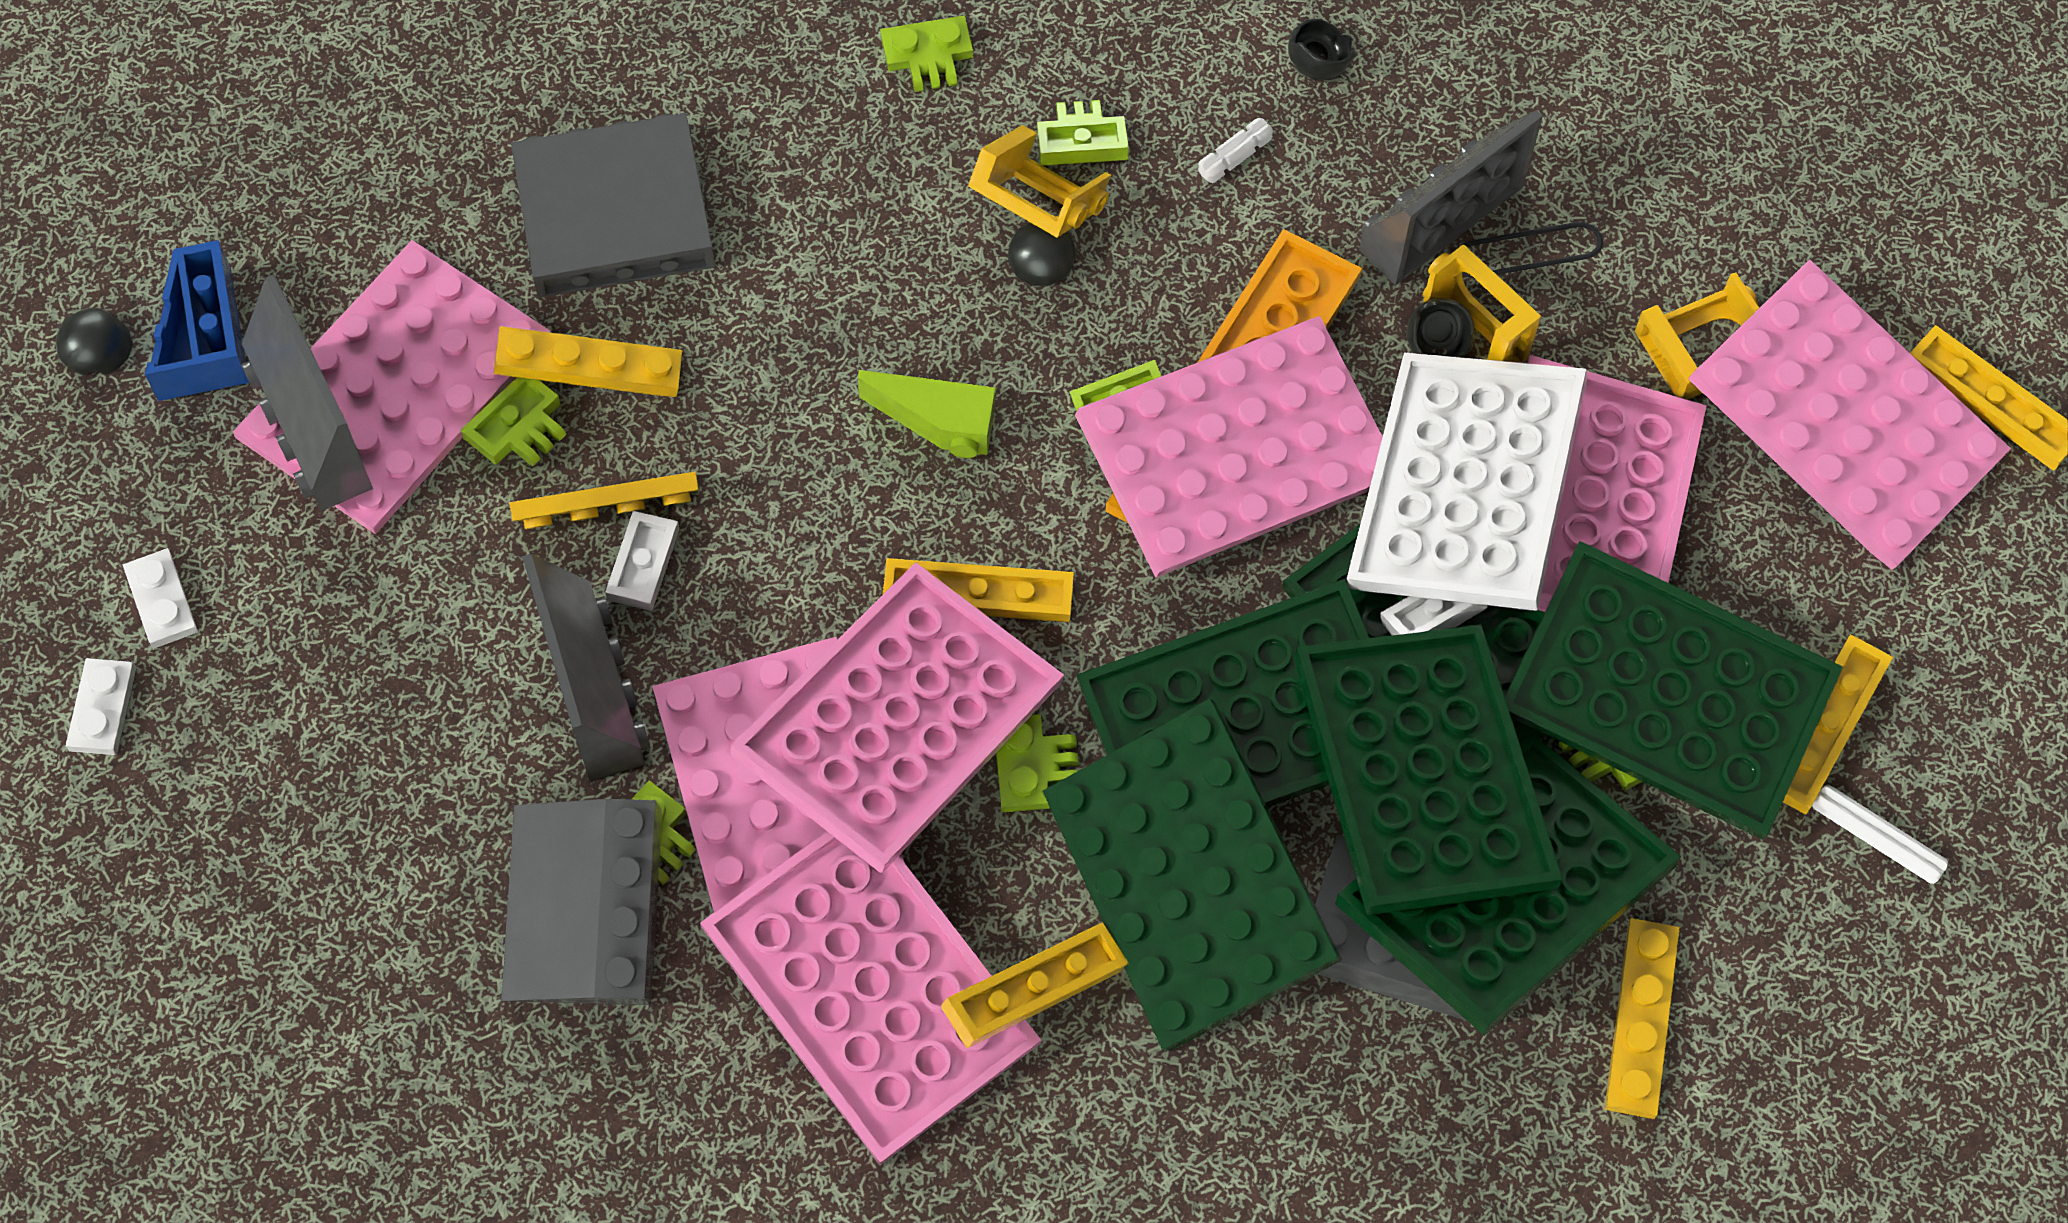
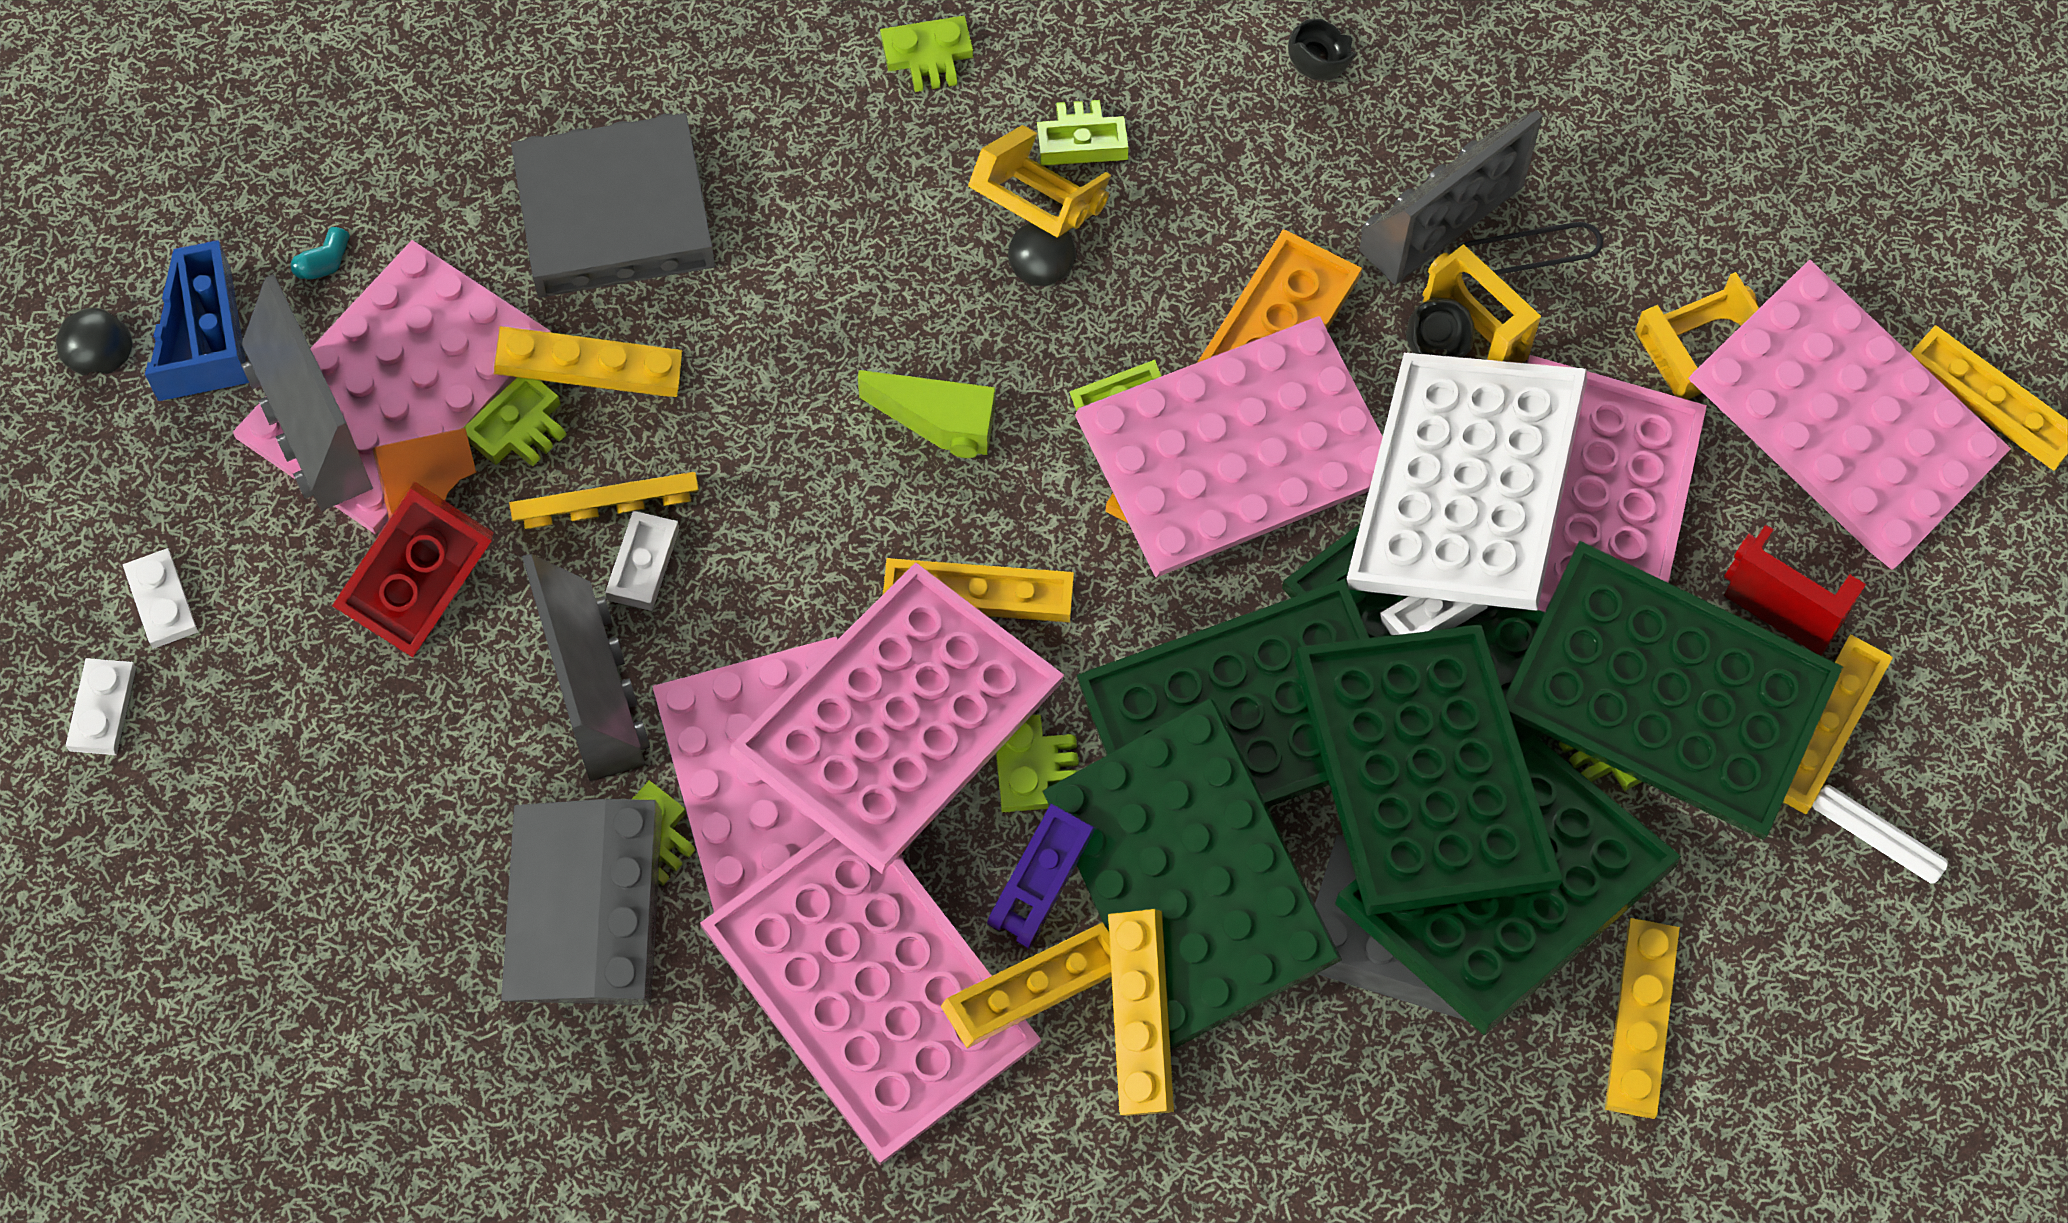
(323, 259): none -> teal arm
(413, 569): none -> red slope
(429, 460): none -> orange tile
(1041, 874): none -> dark purple plate
(1140, 1013): none -> yellow plate
(1235, 150): white axle -> none
(1787, 597): none -> red panel

